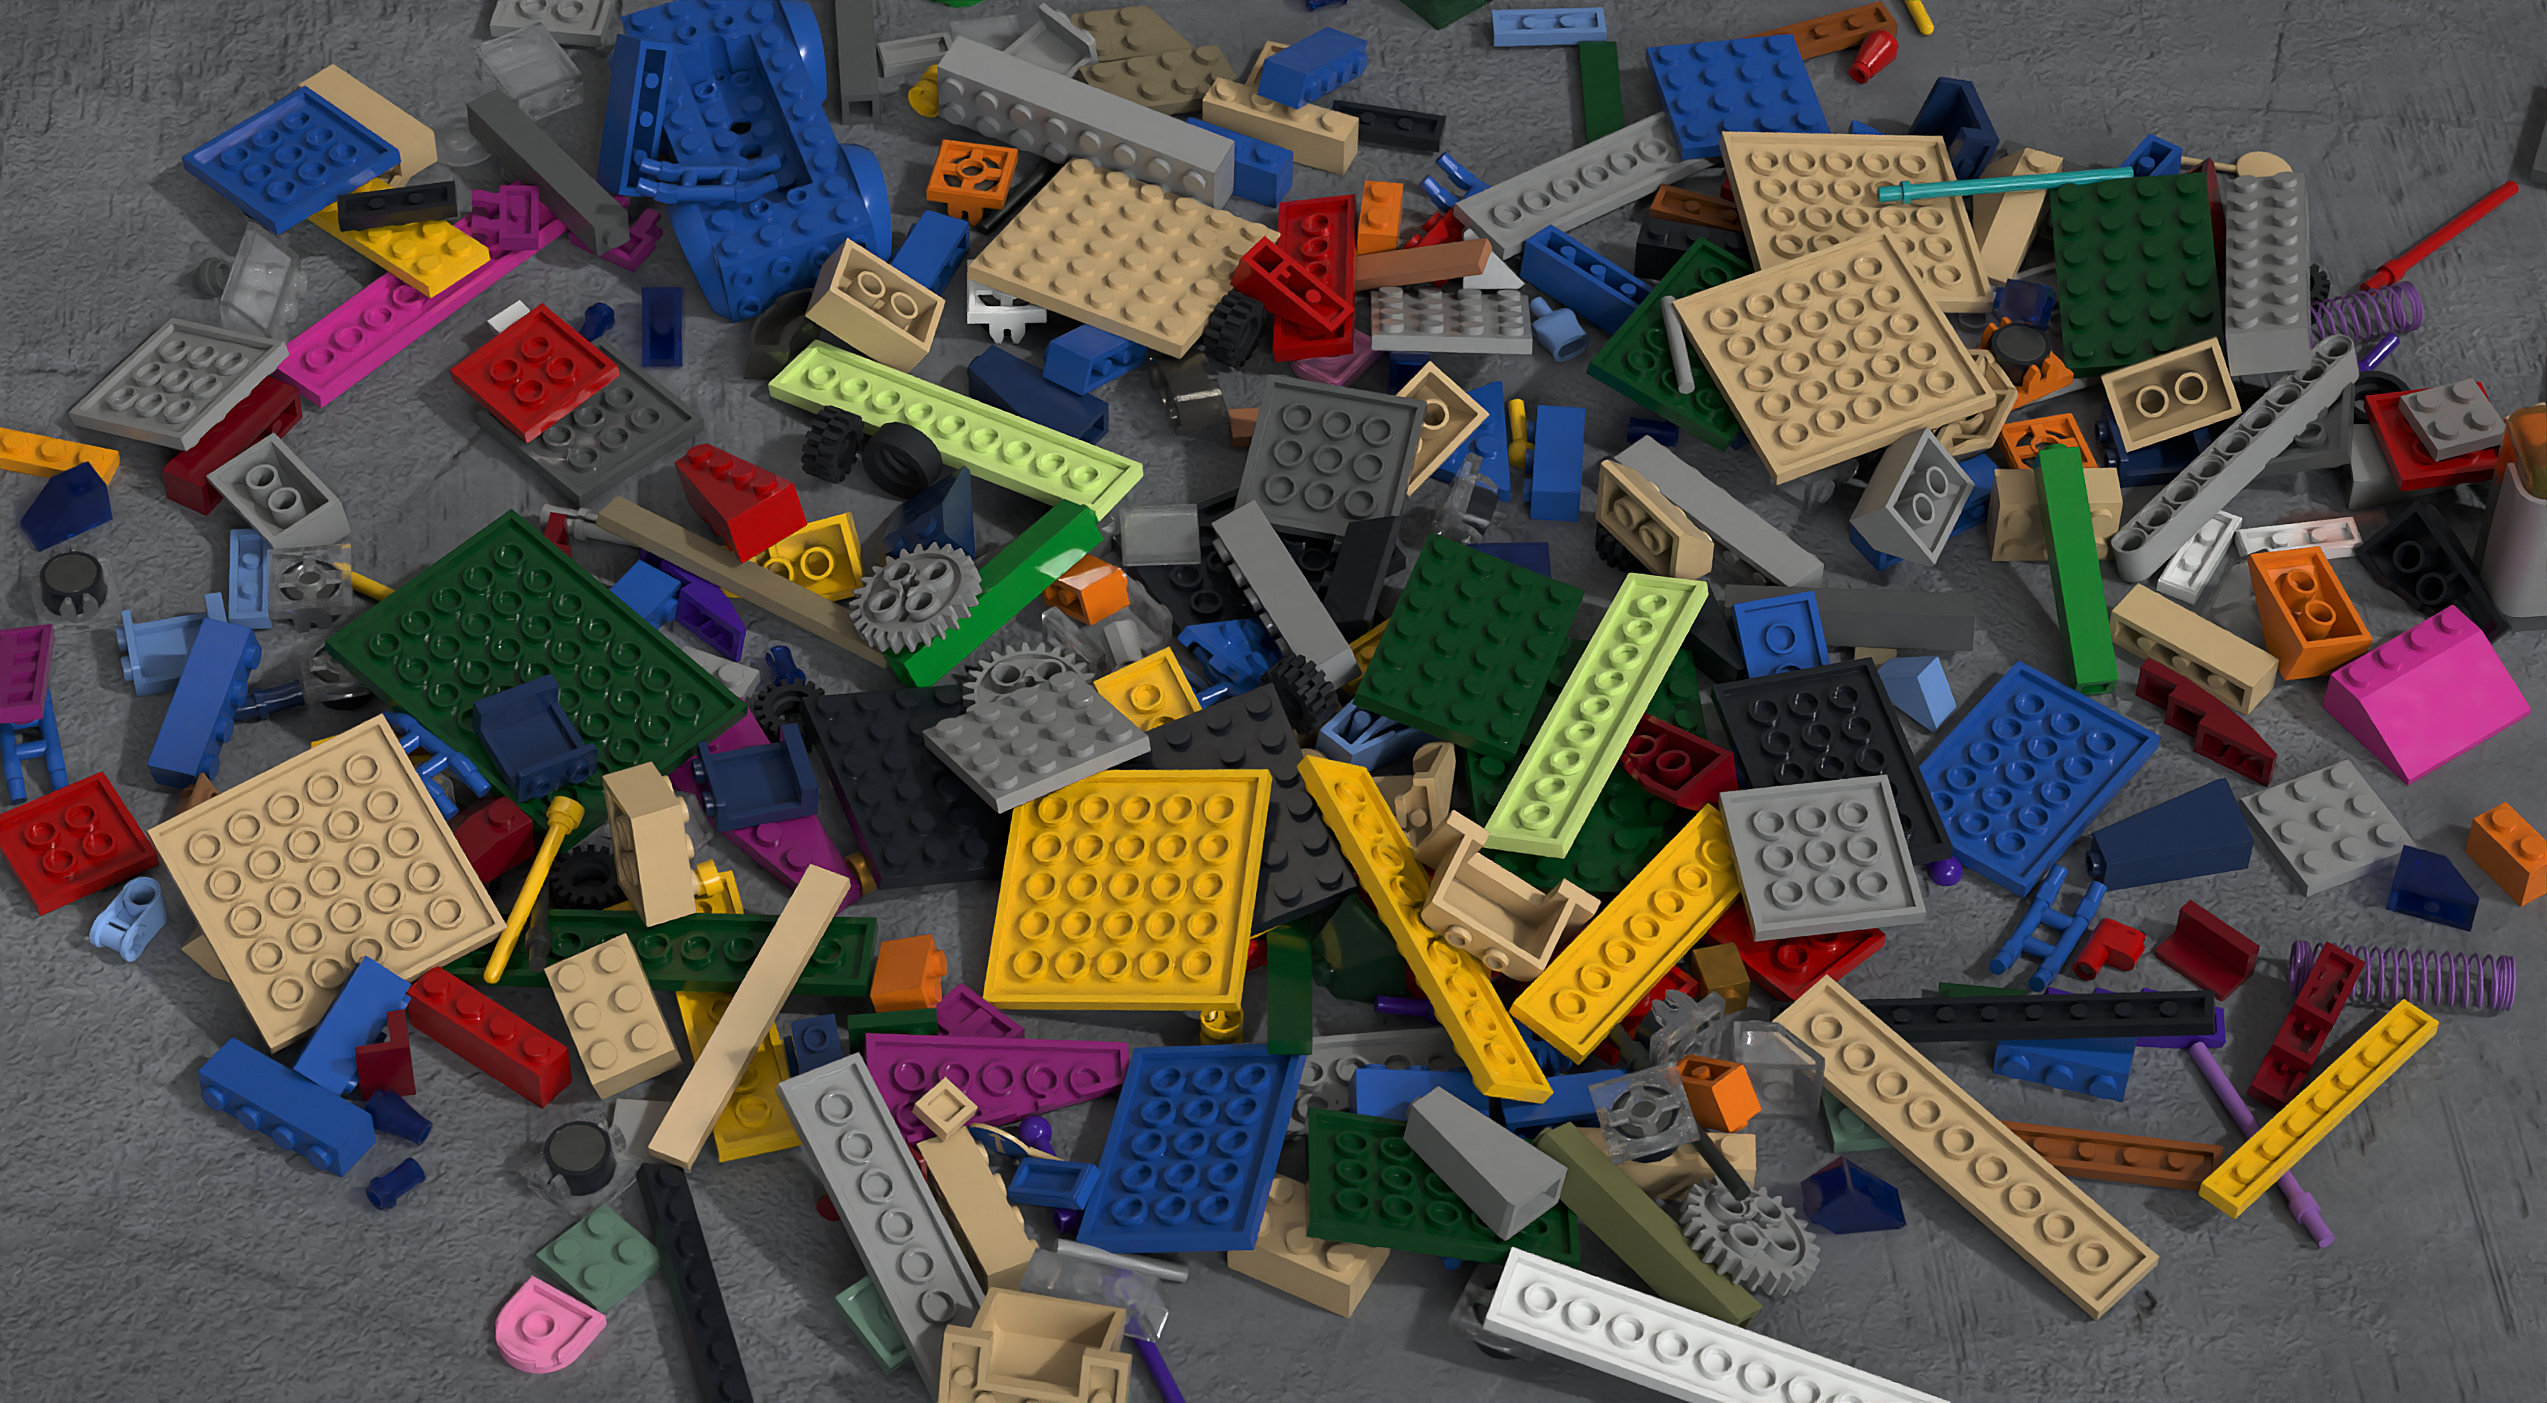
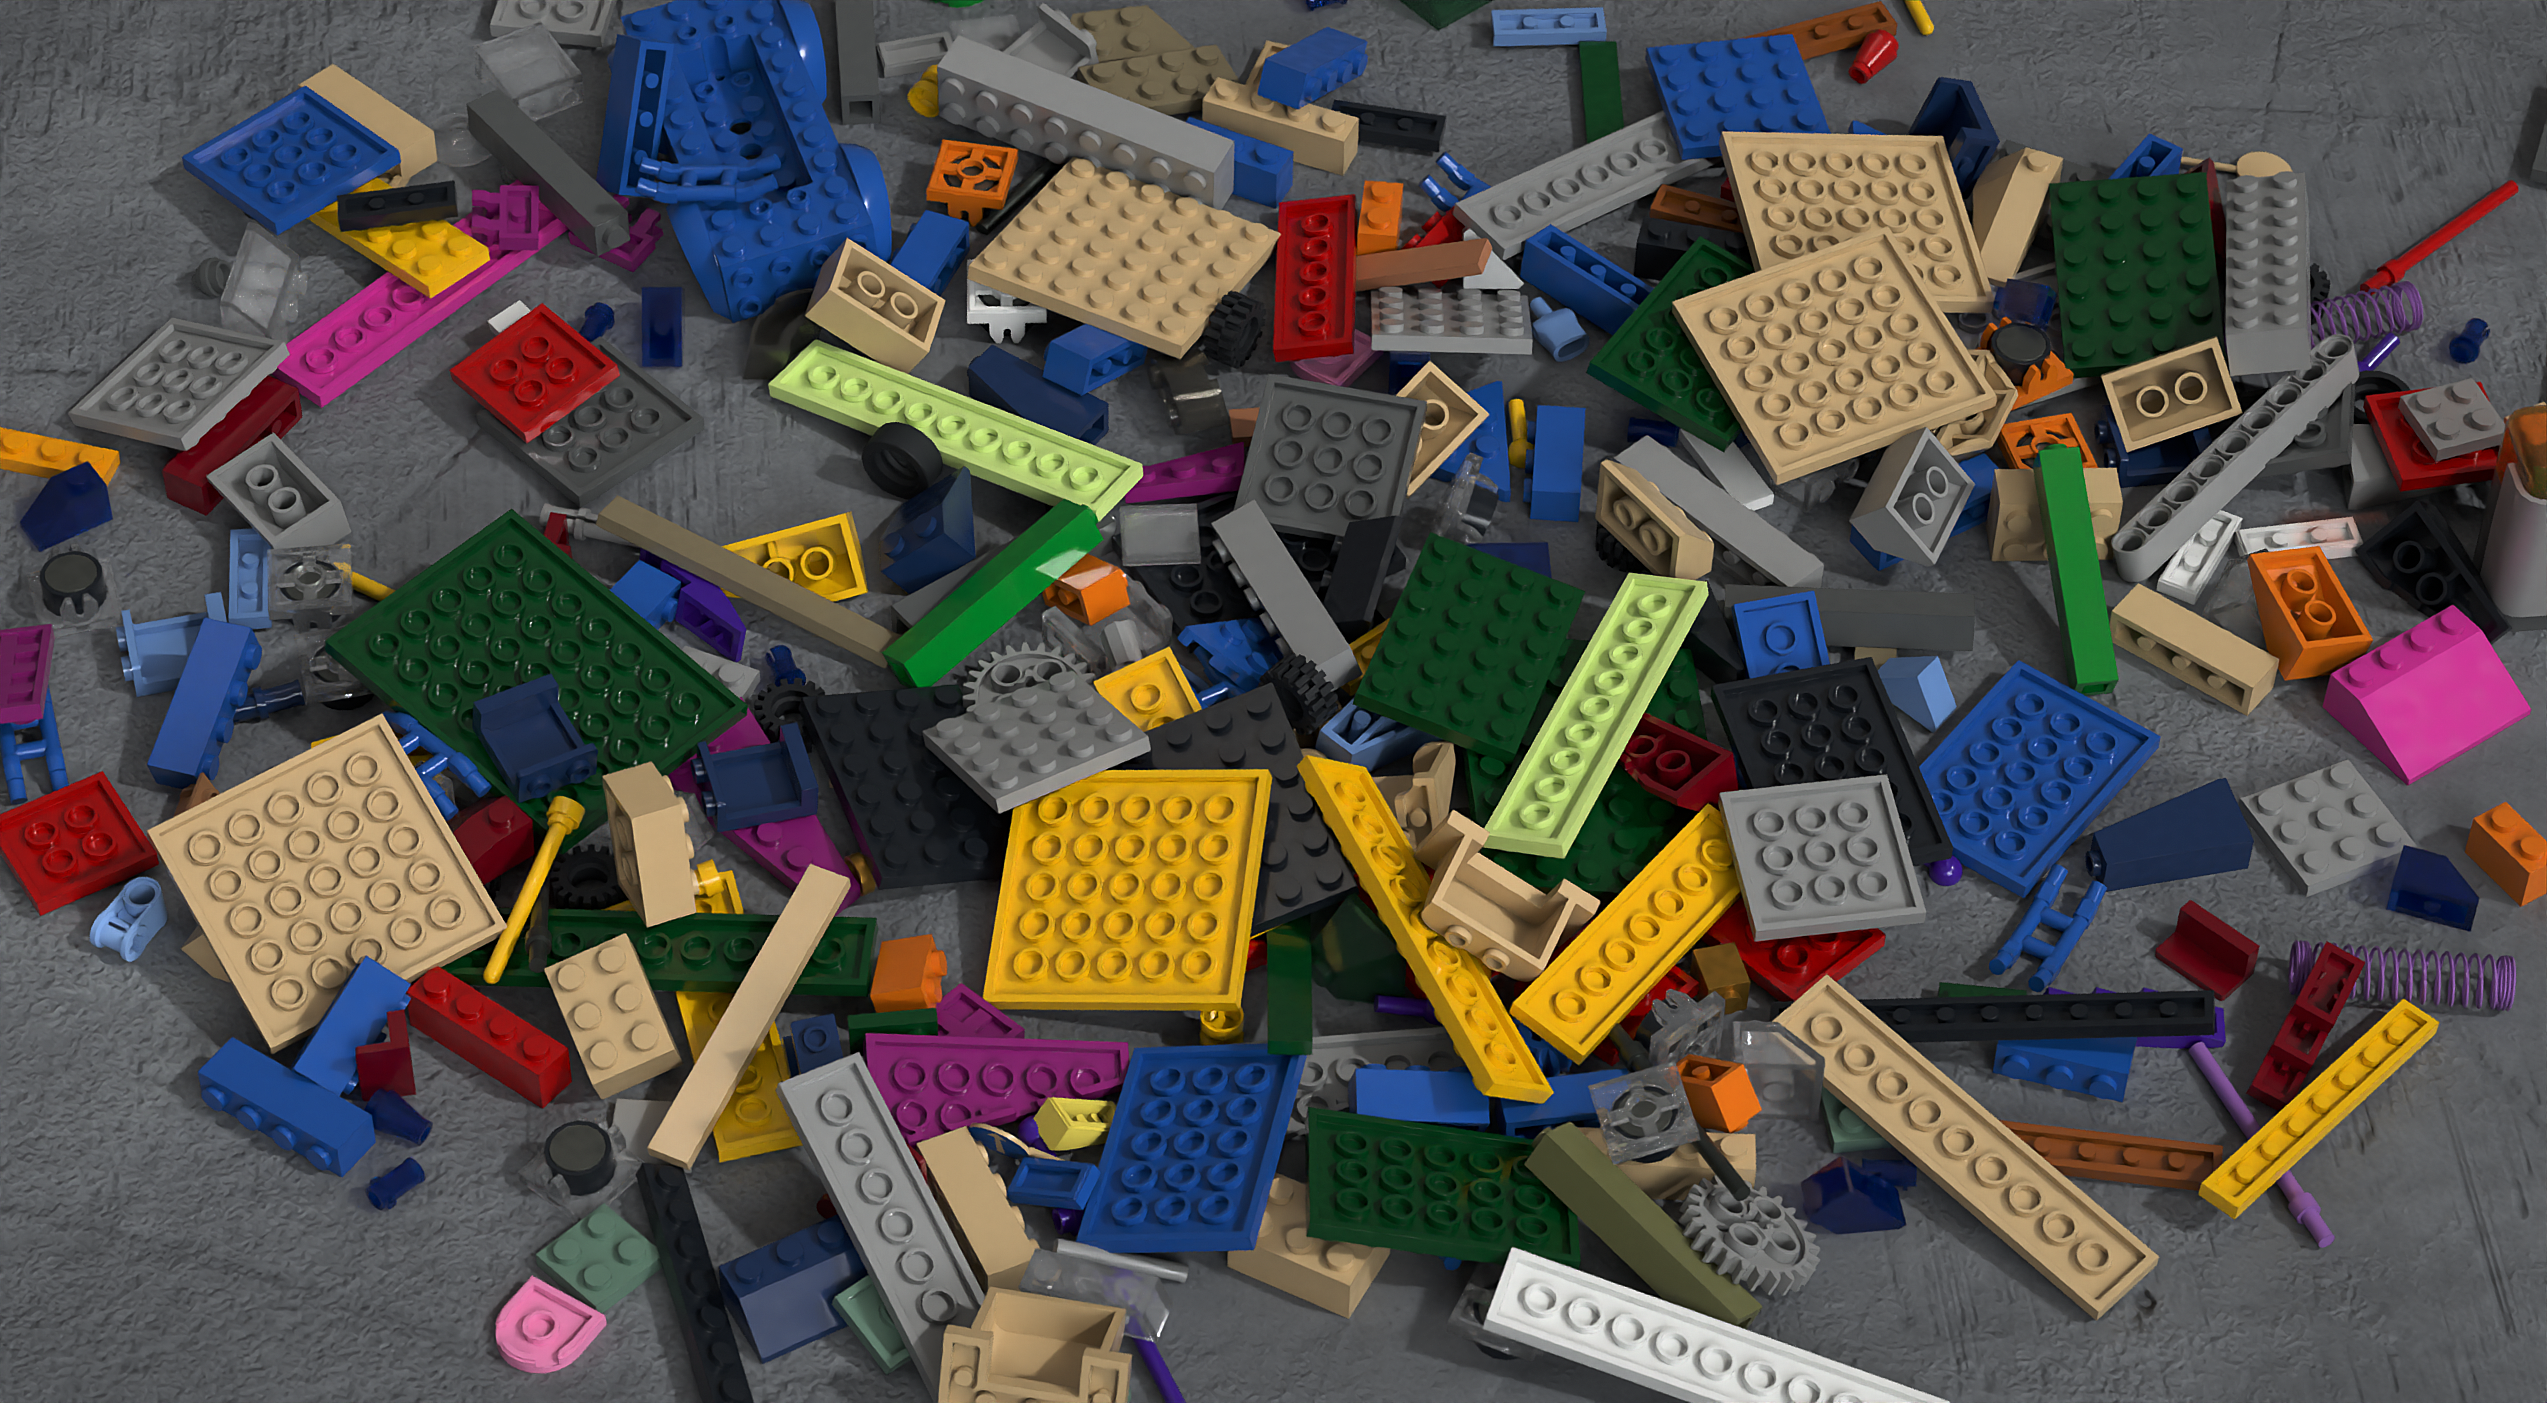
(739, 500): red wedge -> none
(788, 1288): none -> dark blue slope
(832, 444): black tyre -> none
(915, 597): light grey gear -> none
(944, 1109): tan plate -> none
(1074, 1122): none -> light yellow slope
(1192, 475): none -> magenta wing
(1289, 289): red slope -> none
(1483, 1162): light grey slope -> none
(1677, 346): light grey bar -> none
(1729, 471): none -> white tile
(1894, 1172): none -> clear blue pin
(1906, 192): teal bar -> none
(2110, 944): red piece -> none
(2217, 729): dark red slope -> none
(2466, 346): none -> clear blue pin

